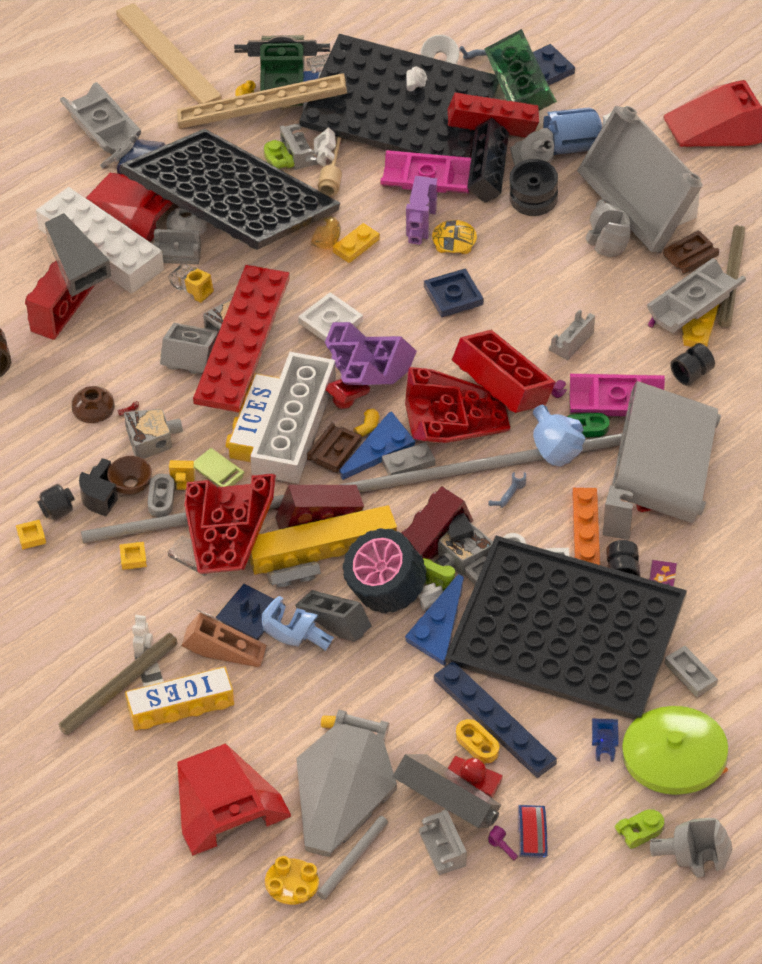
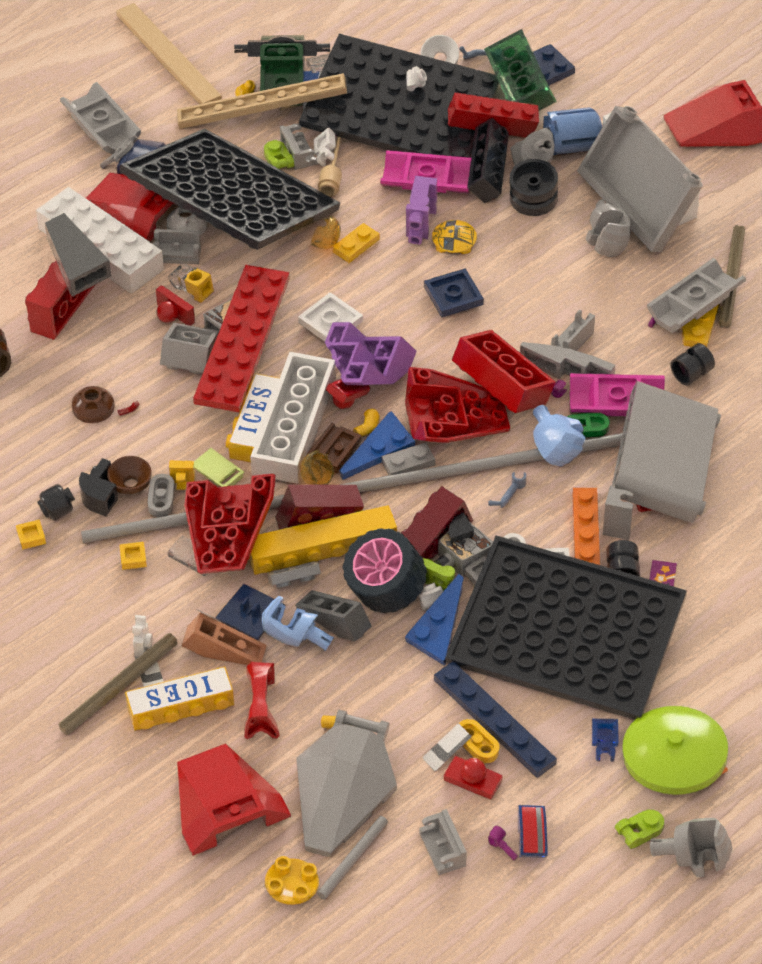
(150, 431): light grey torso -> none
(173, 307): none -> red tile
(259, 715): none -> red animal
(316, 469): none -> clear yellow hair
(446, 747): none -> clear sticker
(447, 789): dark grey slope -> none
(562, 361): none -> light grey slope
(691, 252): reddish brown plate -> none
(691, 671): light grey plate -> none

